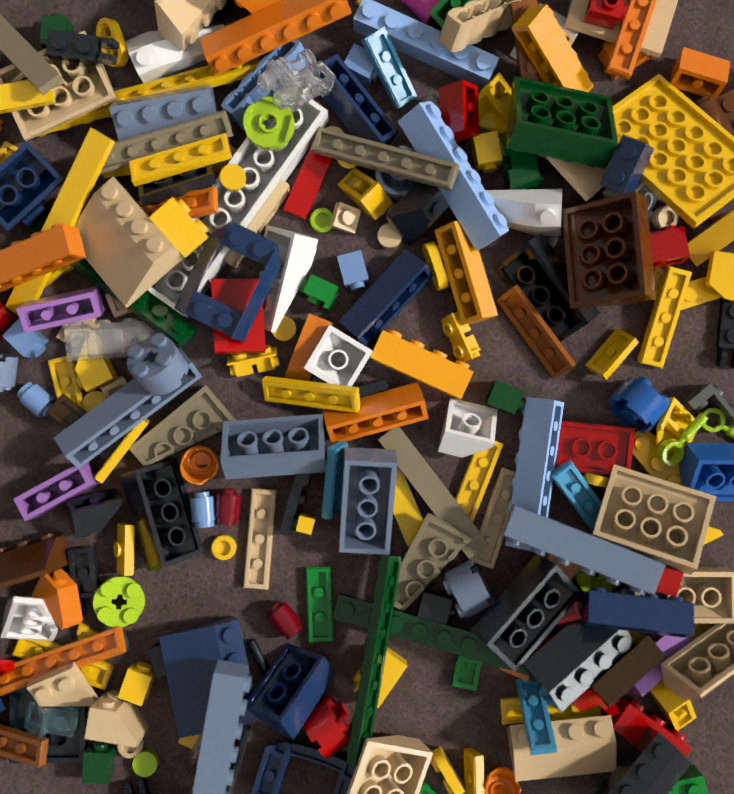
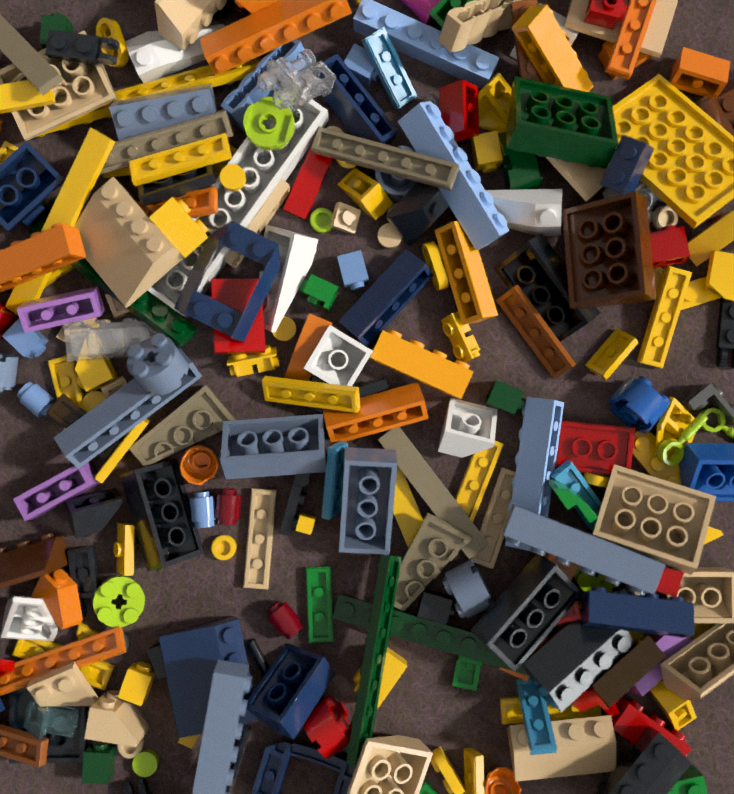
(571, 498): none -> green slope

